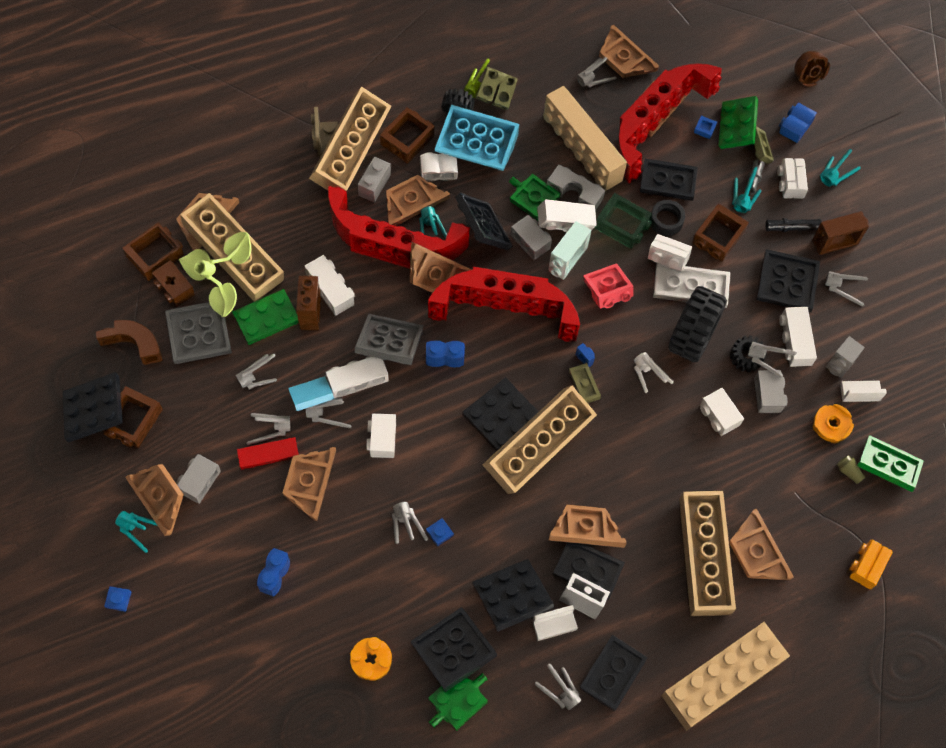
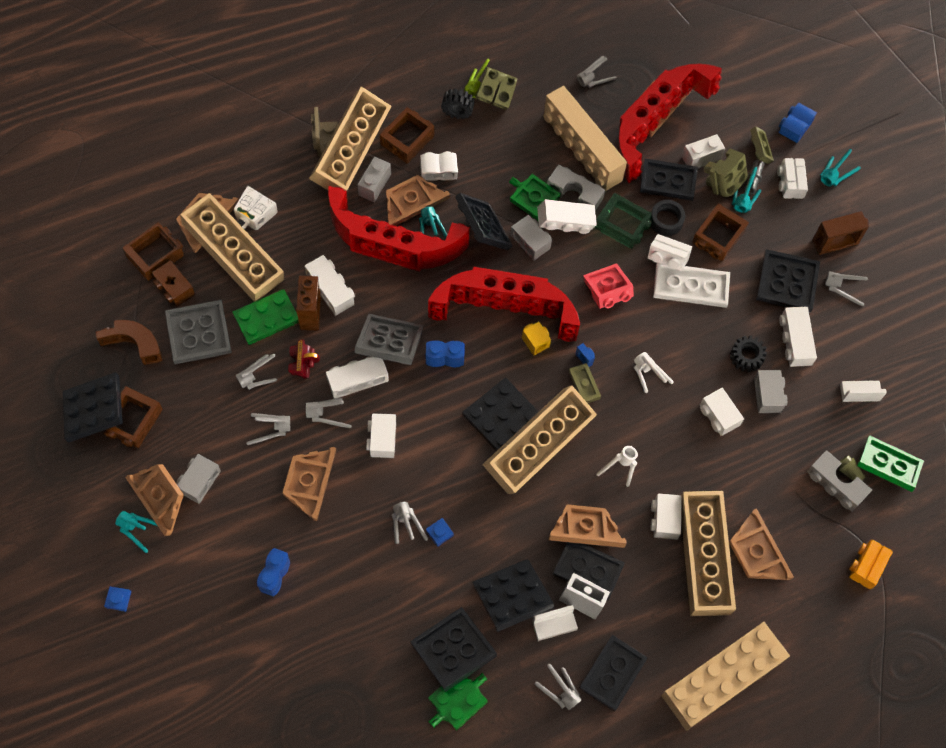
(199, 266): yellowish green plant -> none
(254, 209): none -> white torso
(267, 453): red tile -> none
(305, 359): none -> dark red hips
(311, 393): medium azure tile -> none
(368, 670): light orange plate -> none
(430, 268): medium nougat wing -> none
(477, 137): medium azure slope -> none
(536, 337): none -> yellow brick
(569, 250): light aqua window -> none
(625, 56): medium nougat wing -> none
(626, 458): none -> white plant
(666, 516): none -> white brick
(697, 323): black tyre -> none
(703, 151): none -> white brick
(705, 127): blue plate -> none
(727, 175): none -> olive hips
(738, 122): green plate -> none
(759, 351): light grey plant -> none
(772, 225): black pin -> none
(811, 67): reddish brown cylinder -> none
(828, 432): light orange plate -> none
(845, 357): light grey brick -> none
(848, 494): none -> light grey arch

